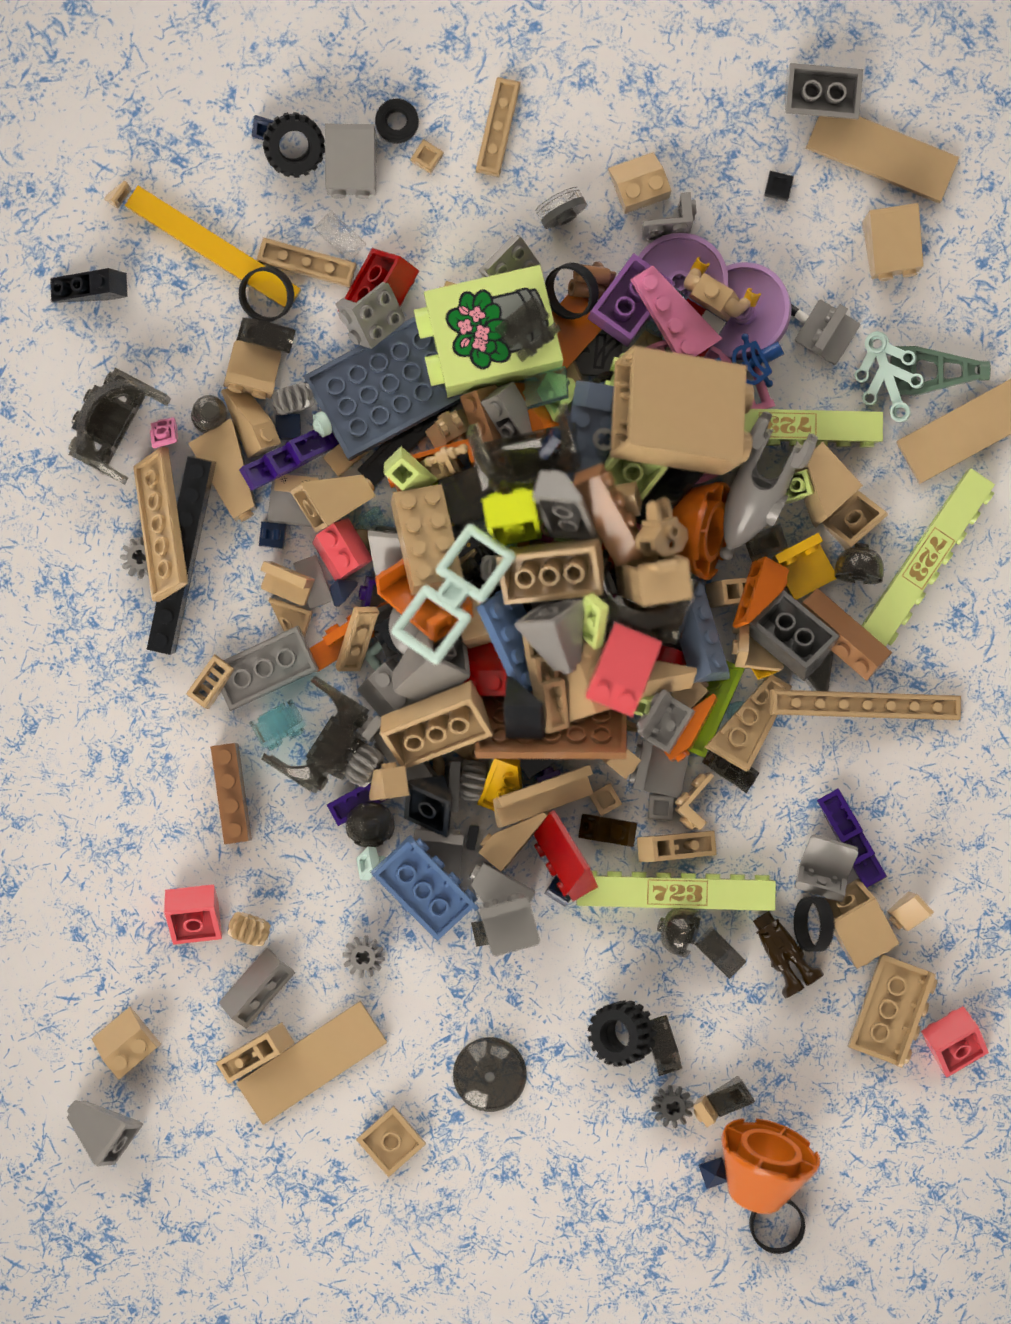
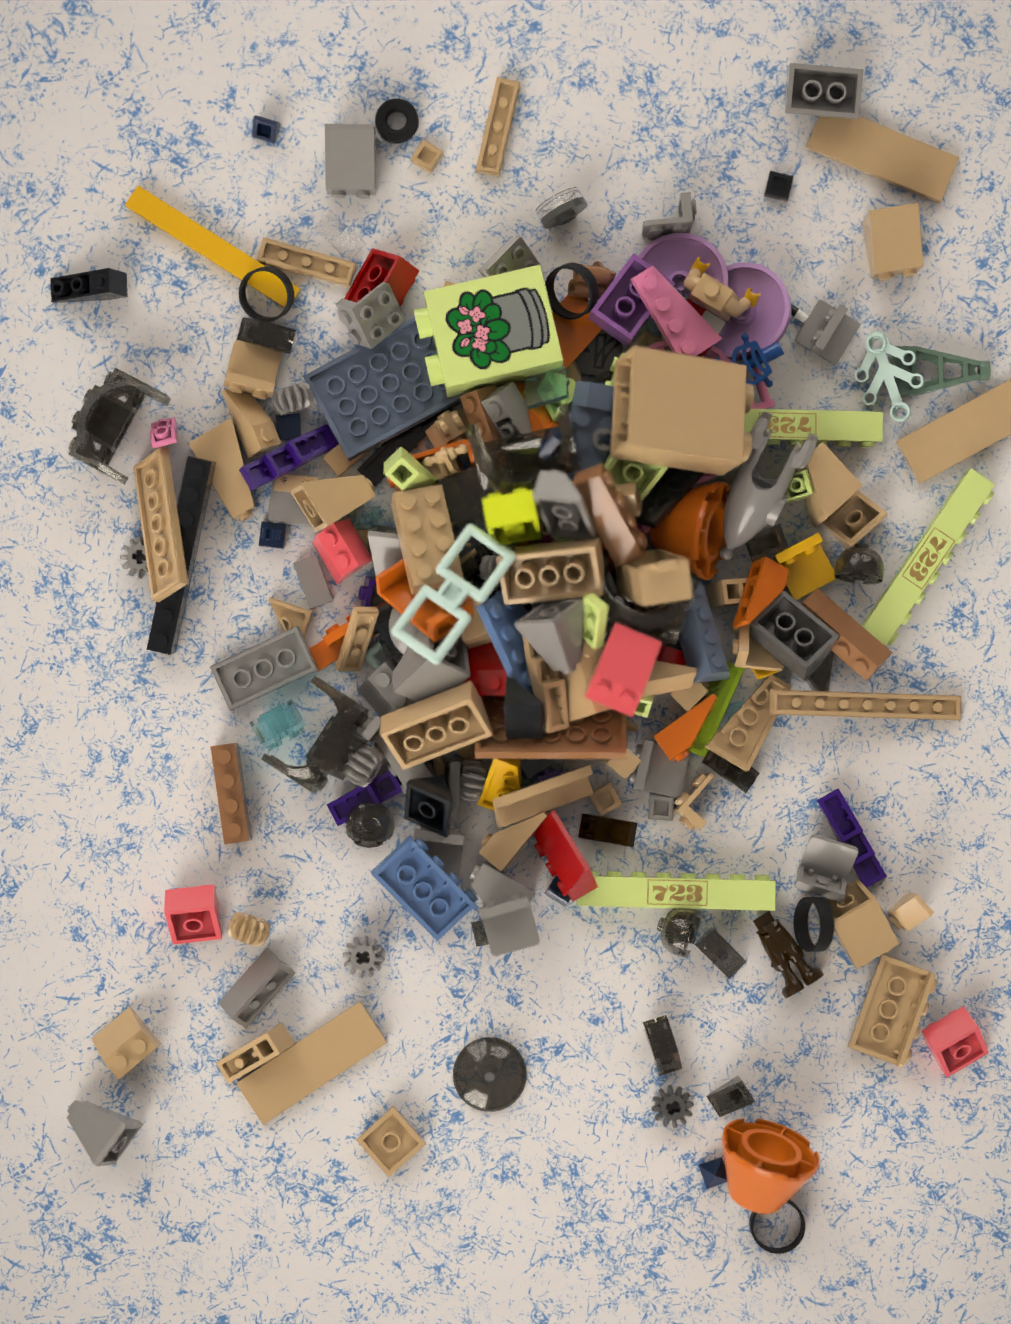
(118, 194): tan slope -> none
(193, 692): tan slope -> none
(208, 413): clear smoke helmet -> none
(286, 583): tan panel -> none
(308, 160): black tyre -> none
(322, 424): light aqua tile -> none
(341, 590): dark blue slope -> none
(367, 862): light aqua tile -> none
(389, 782): tan slope -> none
(472, 837): black tile -> none
(522, 323): clear smoke plate -> none
(605, 1039): black tyre -> none
(640, 182): tan slope -> none
(660, 530): tan hinge -> none
(664, 721): light grey bracket -> none
(676, 846): tan slope -> none
(705, 1111): tan plate -> none

